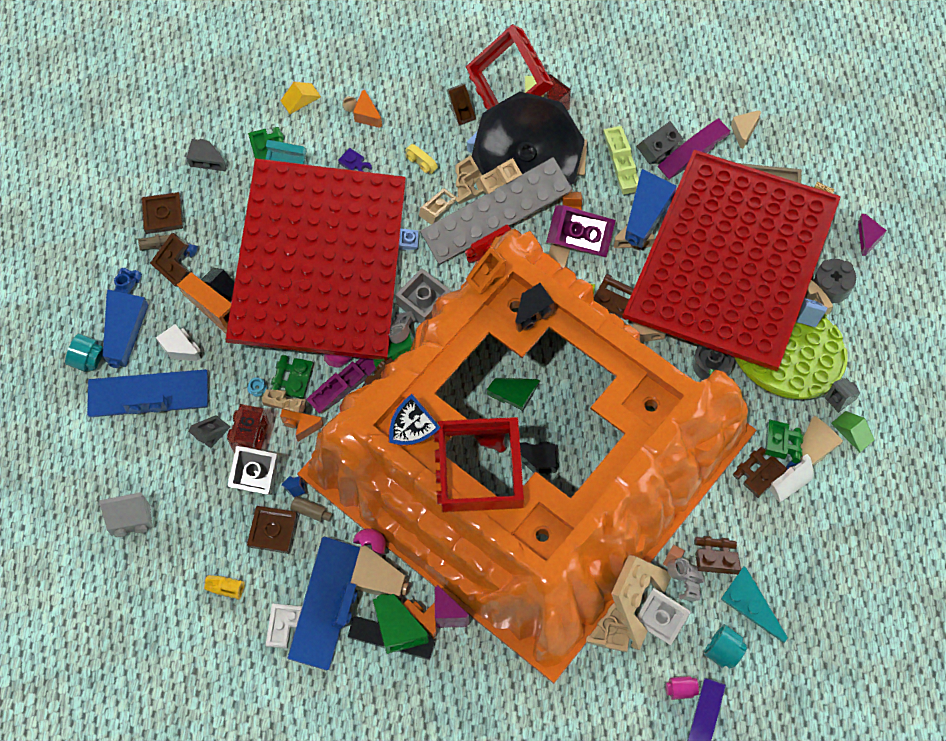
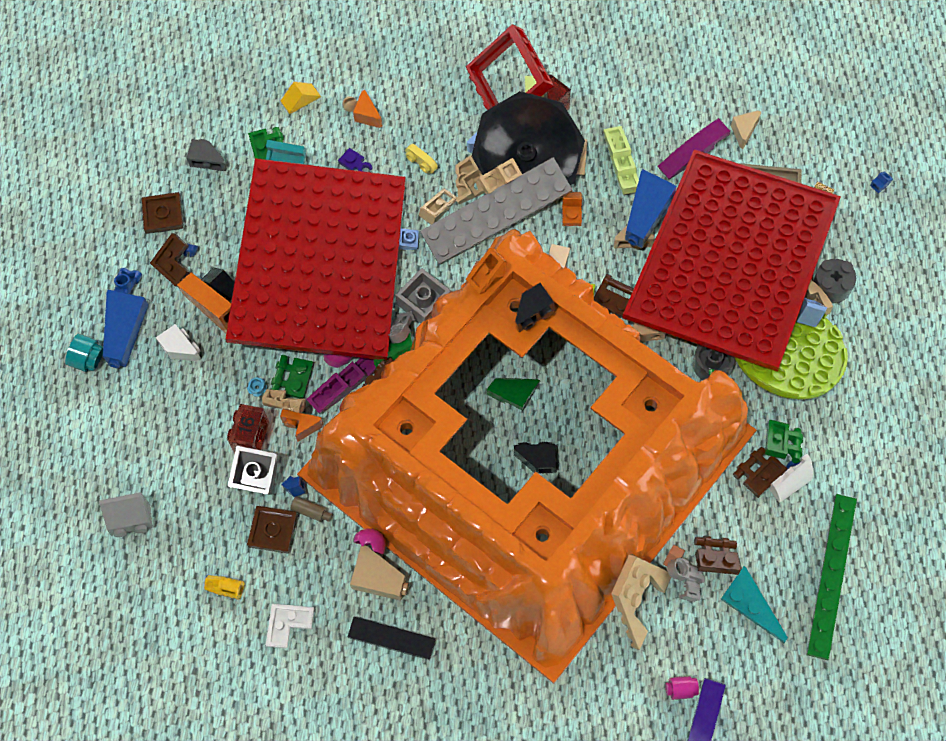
(147, 393): blue bracket -> none
(152, 242): dark tan pin -> none
(209, 430): dark grey slope -> none
(325, 604): blue bracket -> none
(397, 624): green slope -> none
(411, 423): shield -> none
(425, 619): orange slope -> none
(448, 612): magenta slope -> none
(461, 104): reddish brown slope -> none
(478, 427): red window -> none
(481, 246): red hinge -> none
(492, 441): red helmet -> none
(580, 230): magenta slope -> none
(610, 632): tan slope -> none
(659, 142): dark grey brick -> none
(663, 616): white slope -> none
(726, 647): teal piece -> none
(819, 440): tan slope -> none
(831, 577): none -> green plate
(842, 394): dark grey slope -> none
(854, 429): bright green slope -> none
(869, 233): magenta slope -> none
(881, 182): none -> blue piece

